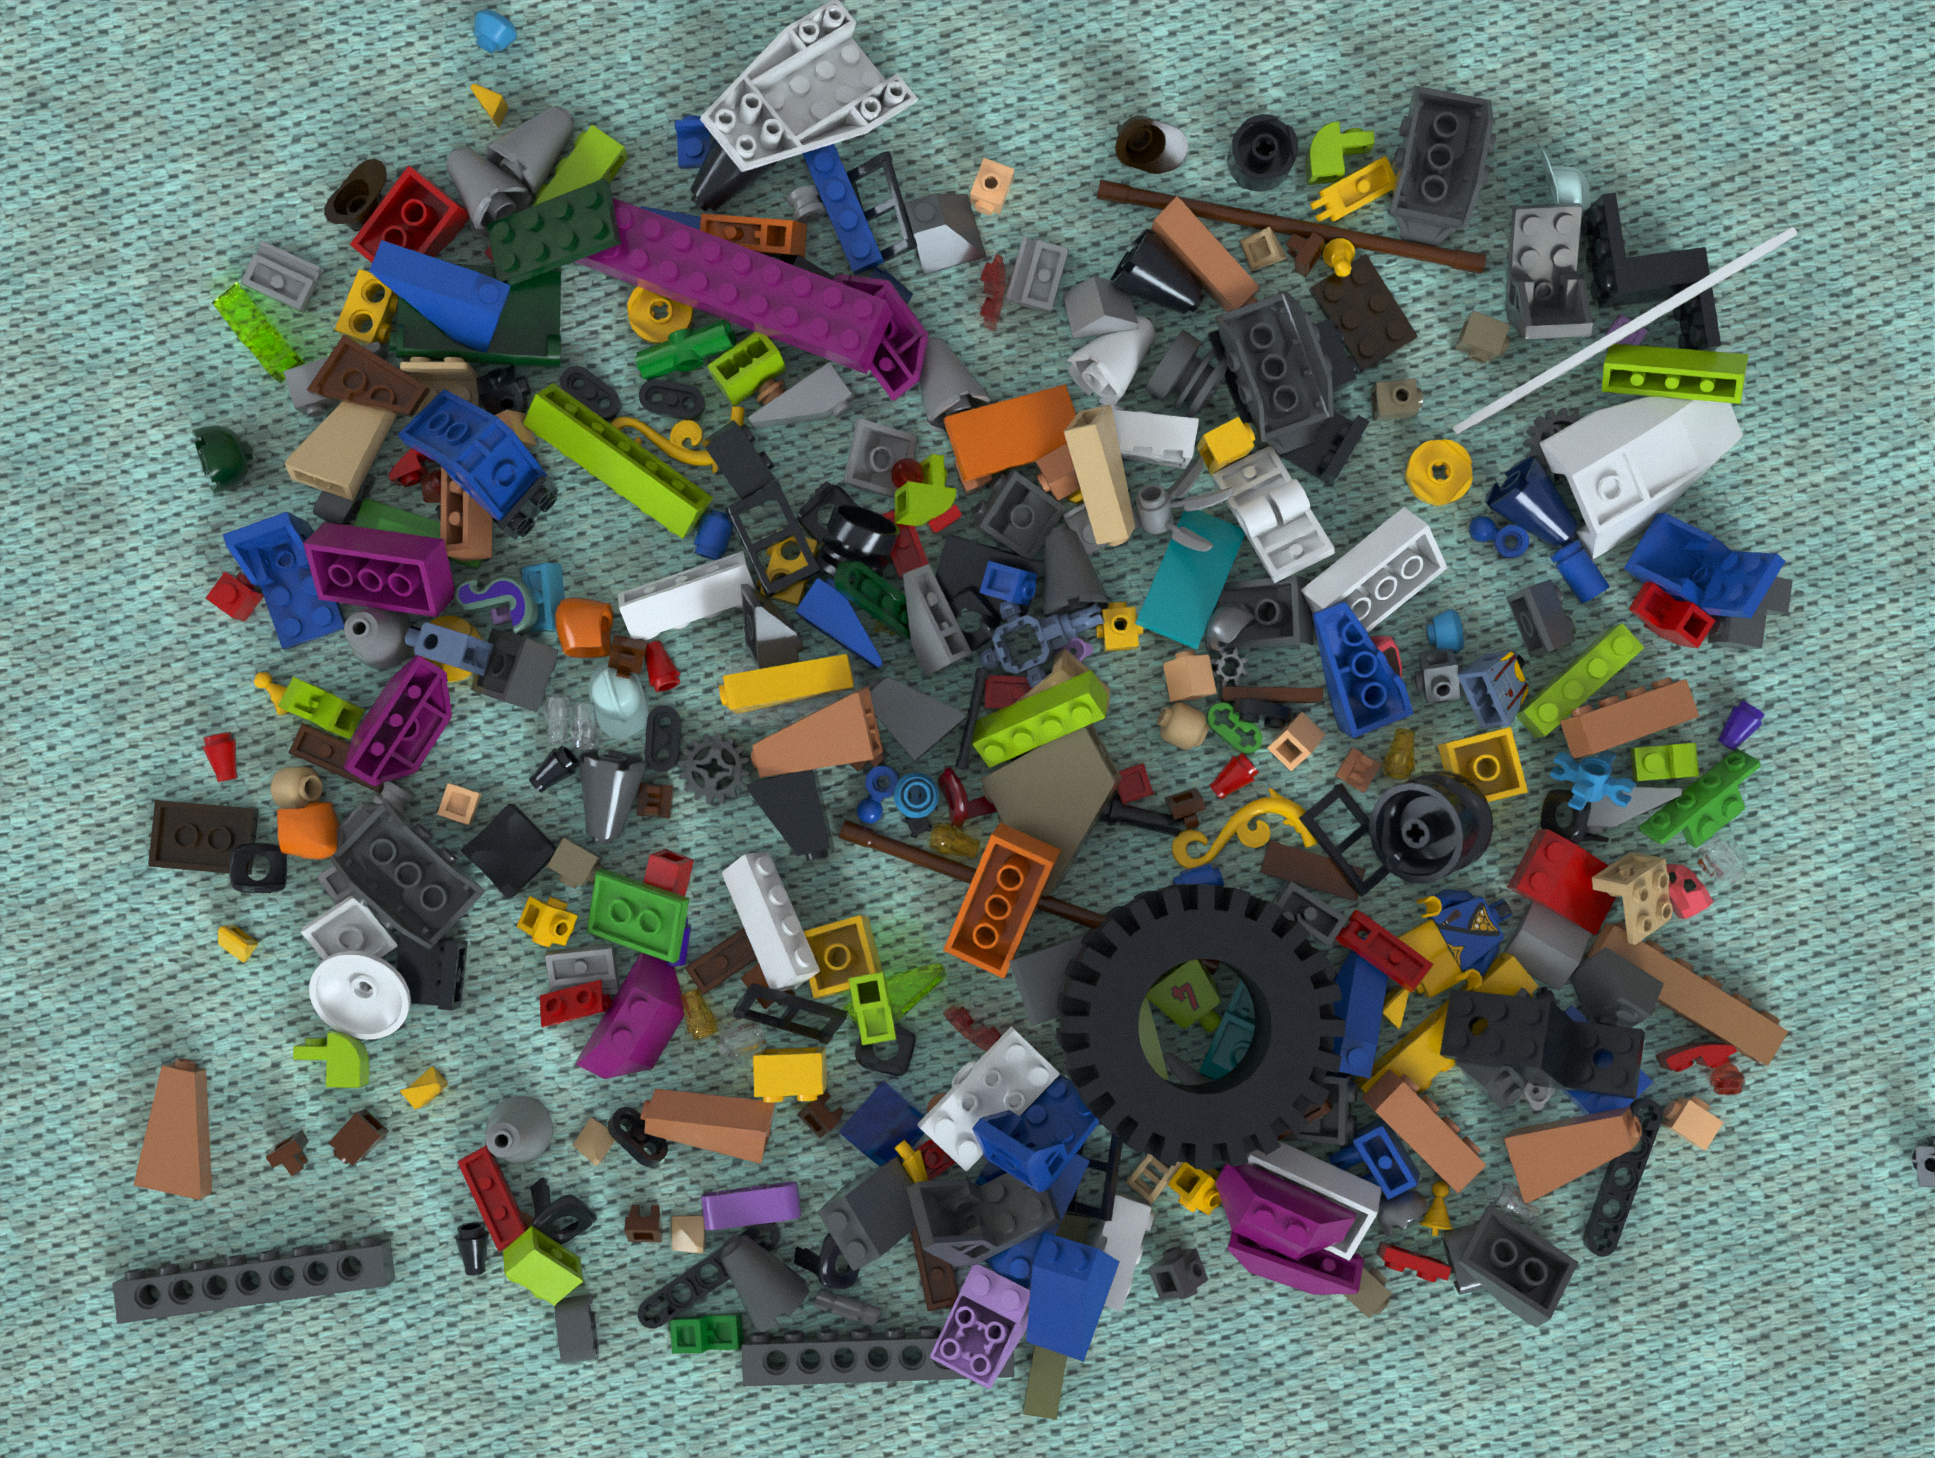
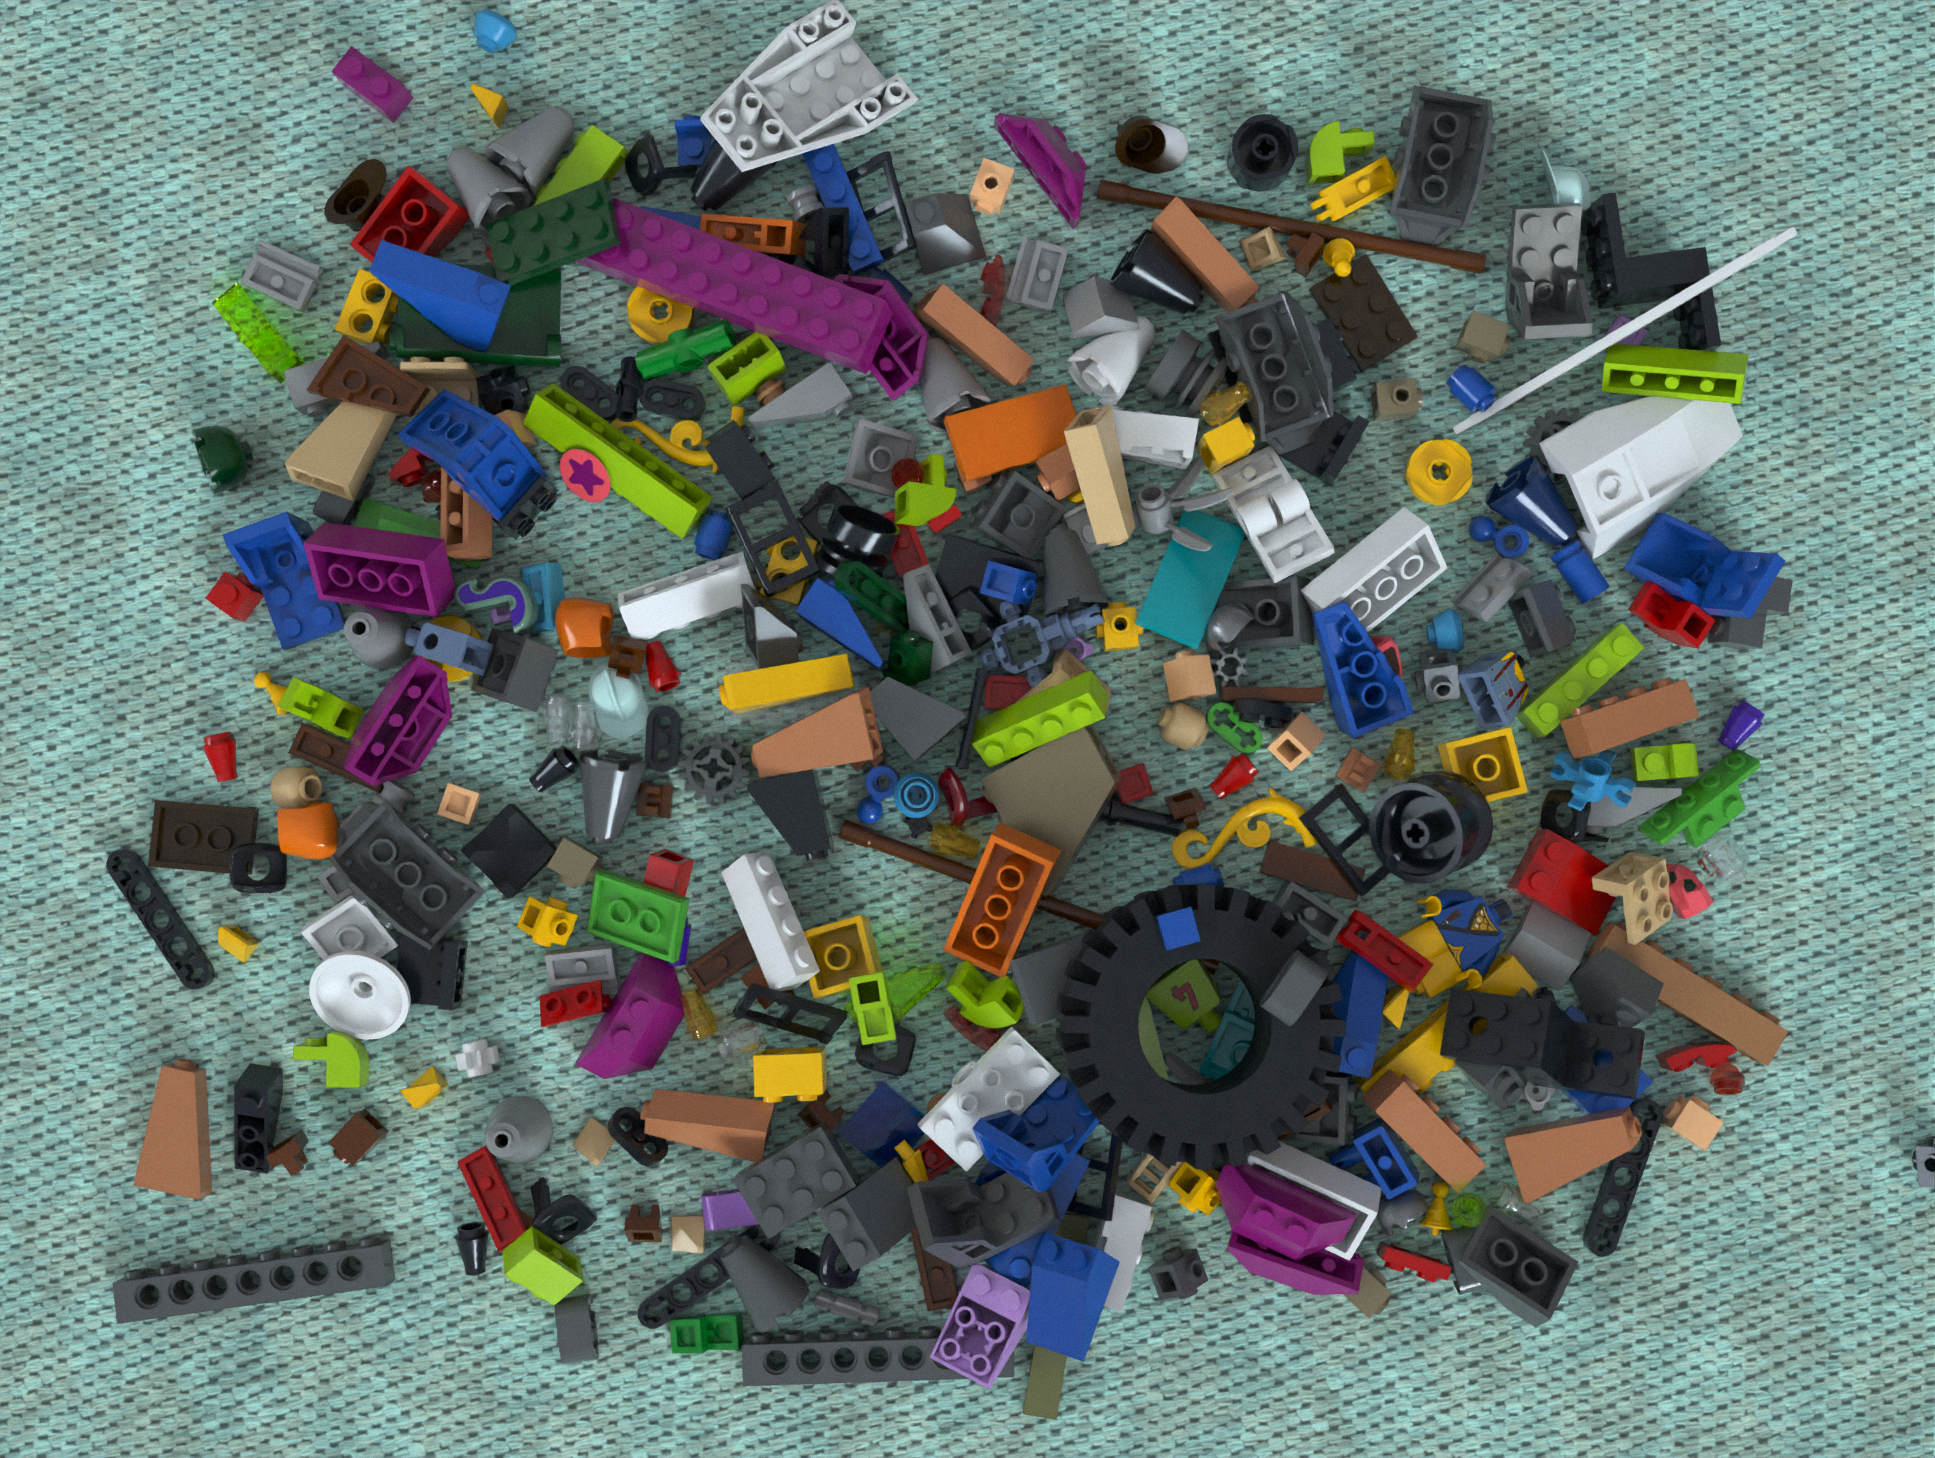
(145, 911): none -> black beam
(256, 1115): none -> black slope
(372, 84): none -> magenta brick
(477, 1058): none -> white gear
(585, 475): none -> coral sticker
(628, 390): none -> black pin
(656, 171): none -> black piece
(796, 1179): none -> dark grey brick
(831, 234): none -> black slope
(909, 658): none -> dark green brick
(973, 335): none -> nougat slope
(985, 1002): none -> lime brick
(1047, 160): none -> magenta wedge
(1178, 928): none -> blue tile
(1223, 404): none -> clear yellow cone
(1293, 988): none -> dark grey beam
(1472, 389): none -> blue brick
(1473, 1205): none -> clear neon green cone
(1492, 587): none -> light grey plate

